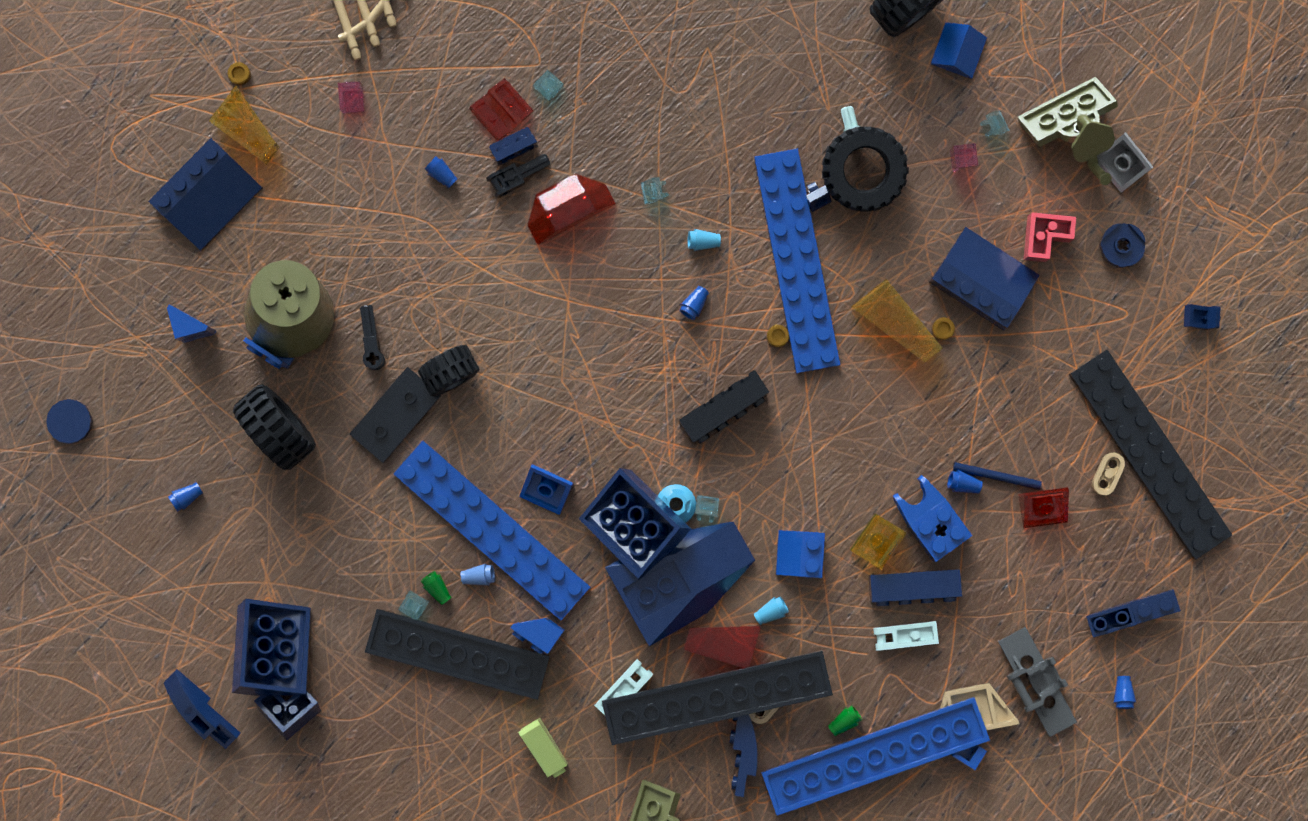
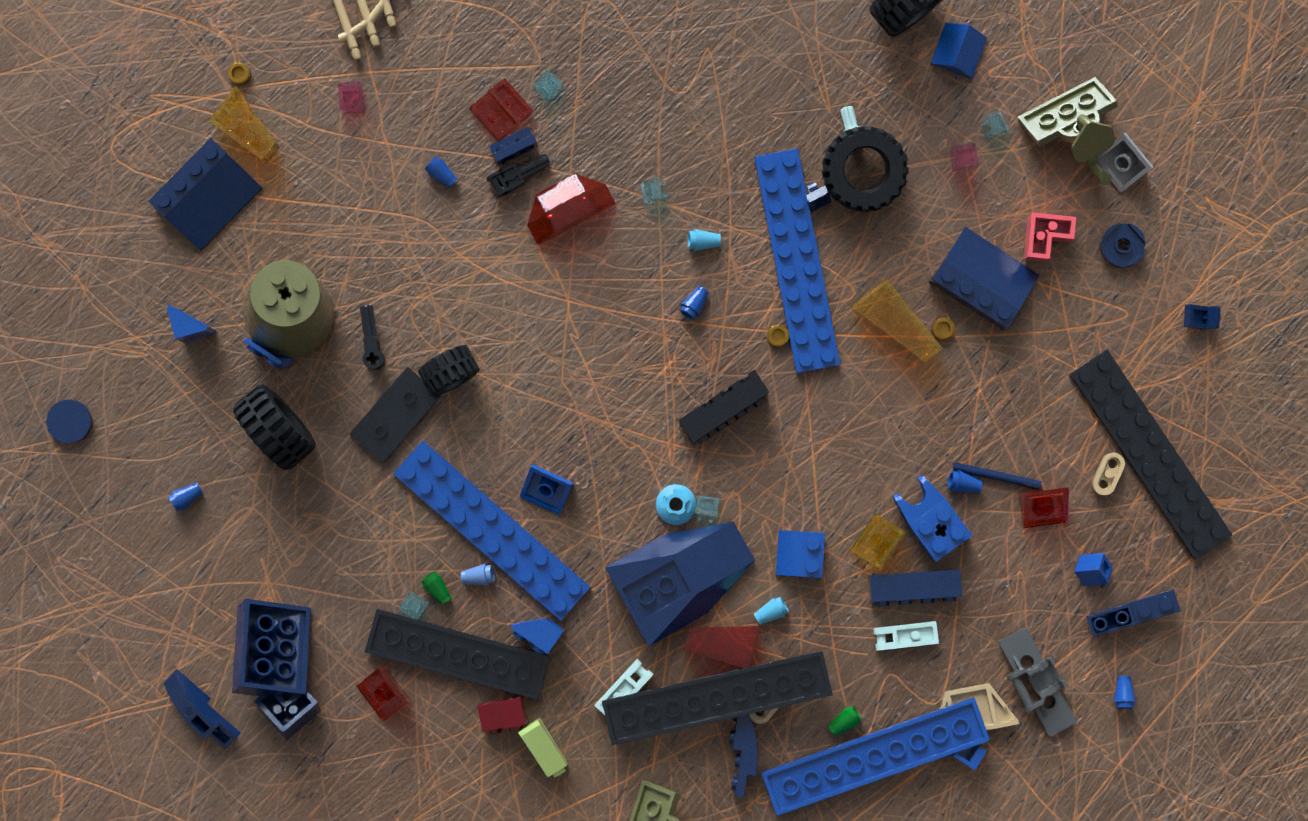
(383, 693): none -> clear red slope
(503, 714): none -> dark red brick
(634, 522): dark blue slope -> none
(1093, 569): none -> blue panel

